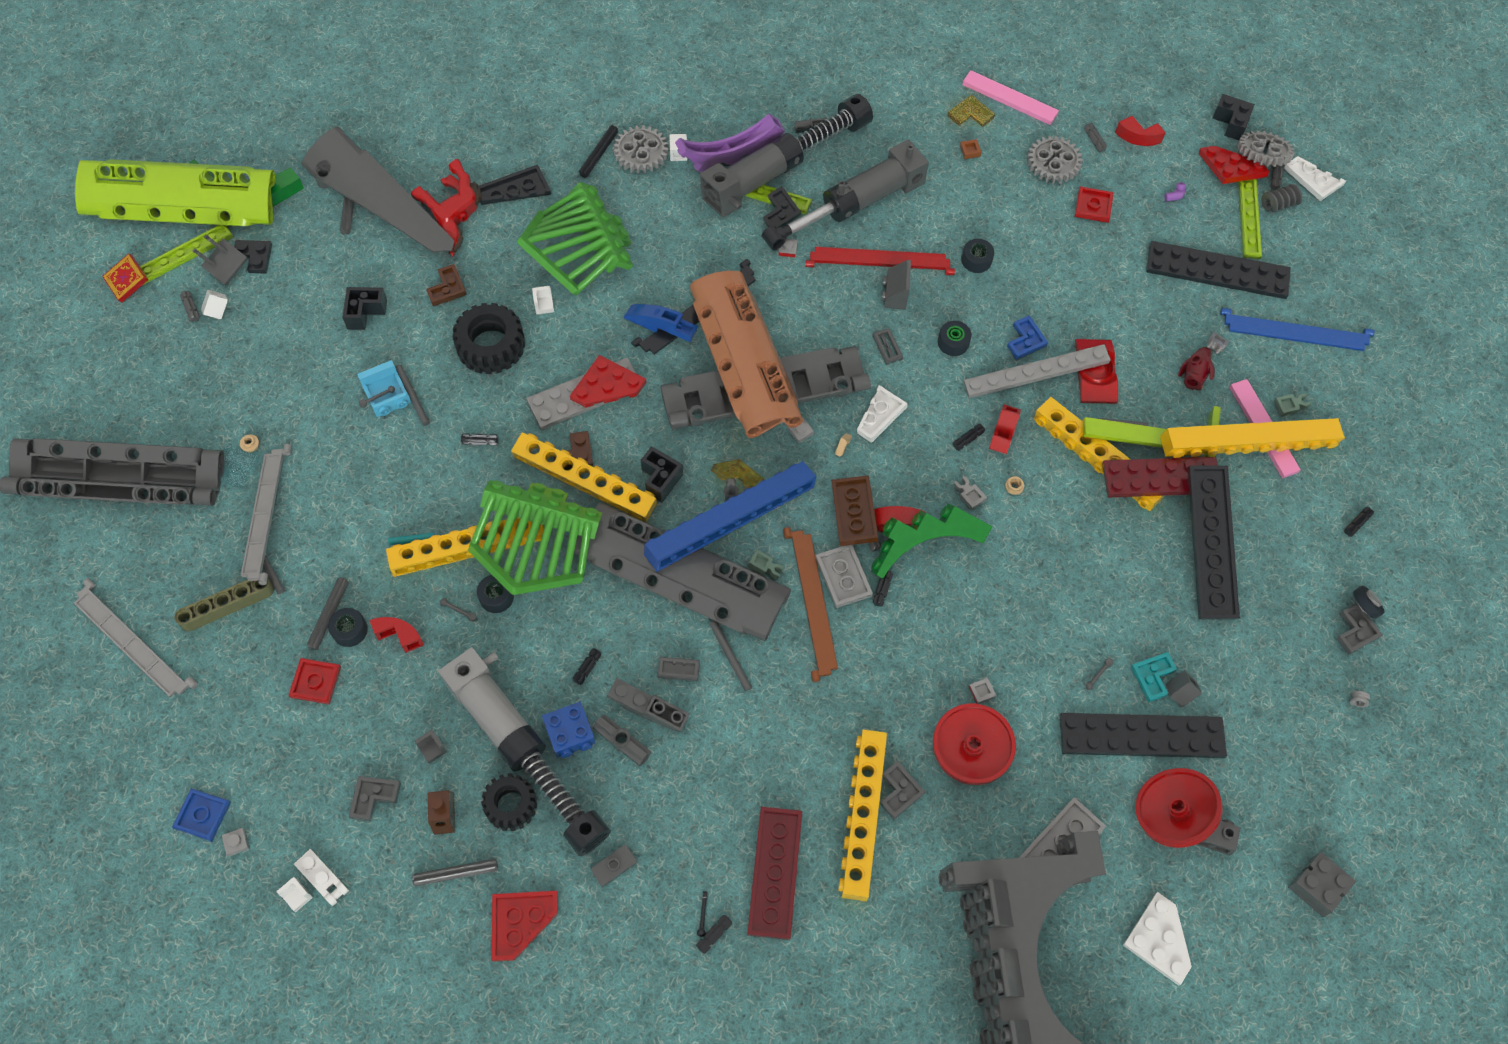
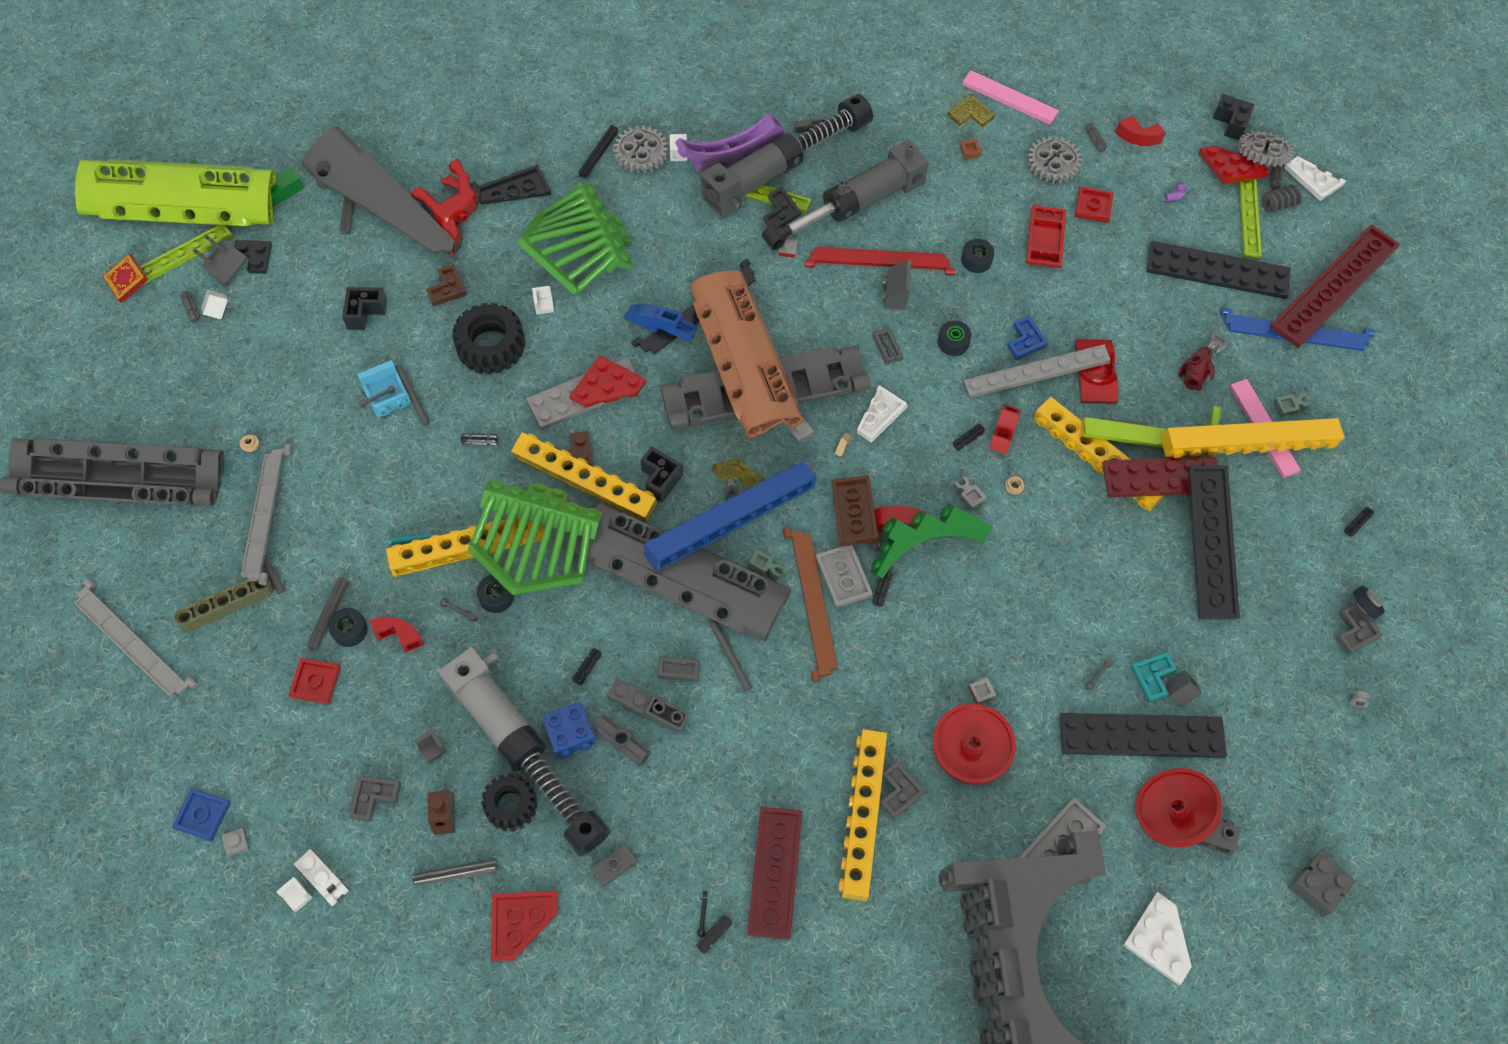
(1046, 236): none -> red slope
(1334, 286): none -> dark red plate

